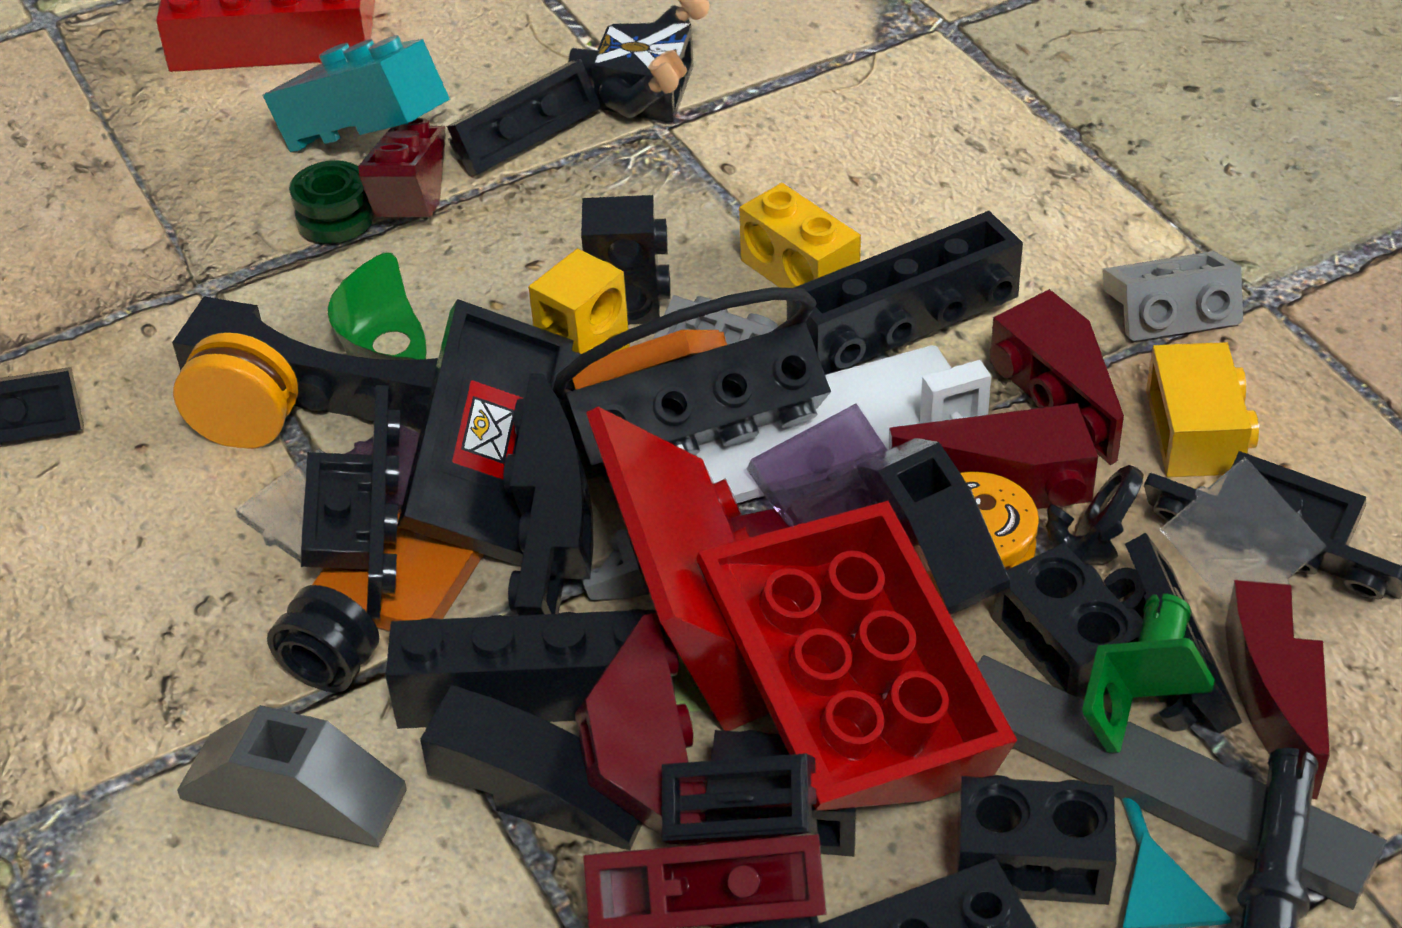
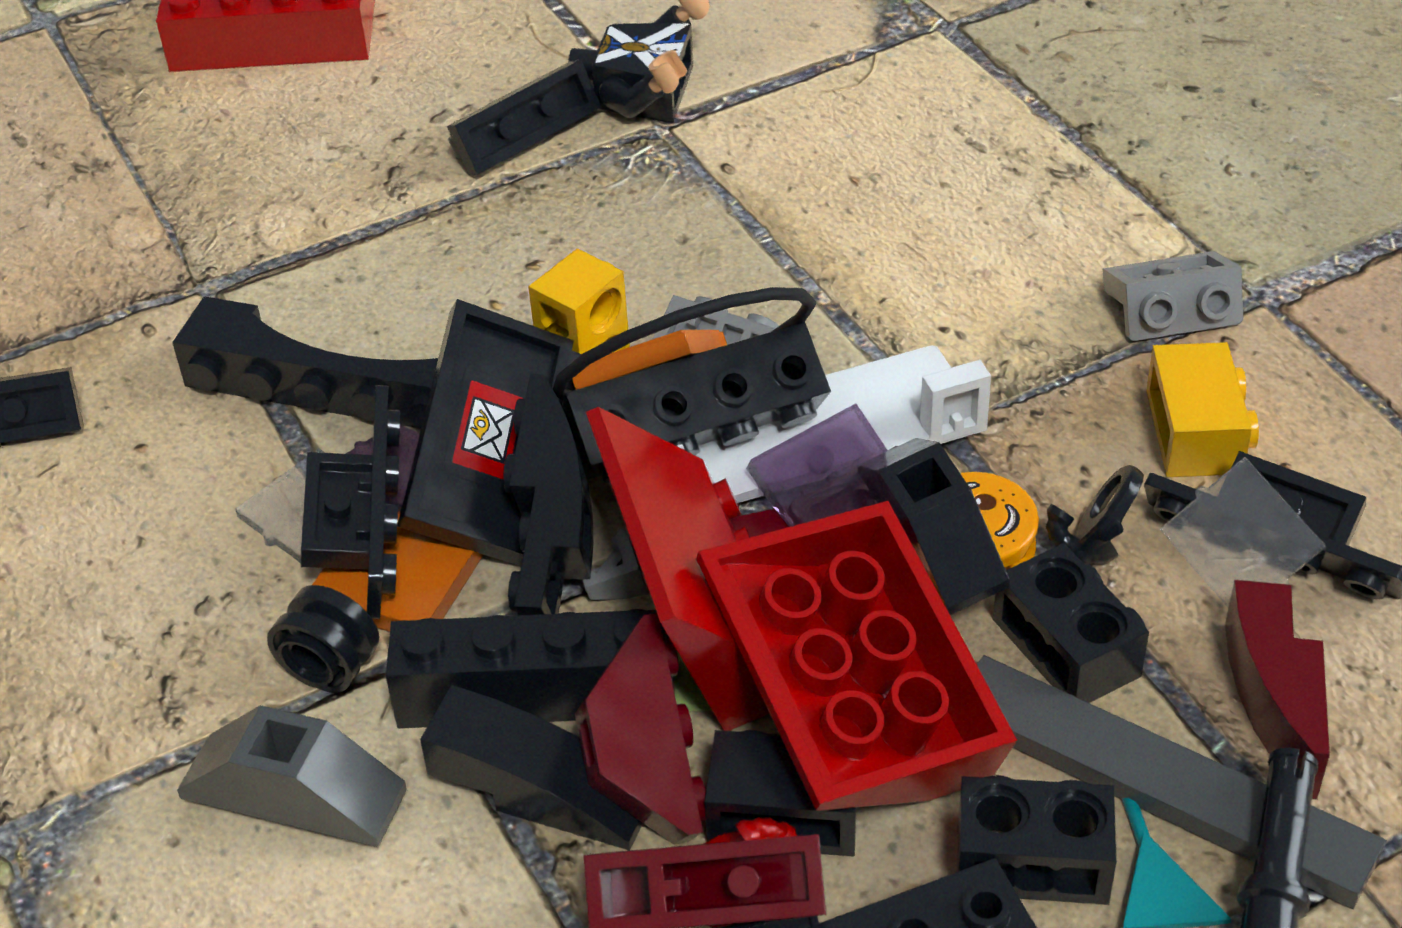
(235, 390): light orange head -> none
(330, 202): dark green wheel -> none
(358, 88): teal wedge -> none
(373, 304): green piece -> none
(405, 170): dark red slope -> none
(630, 238): black brick -> none
(794, 238): yellow brick -> none
(799, 796): black tile -> none
(912, 290): black brick -> none
(1037, 449): dark red slope -> none
(1058, 362): dark red slope -> none
(1153, 666): green bracket -> none
(1156, 577): black plate -> none

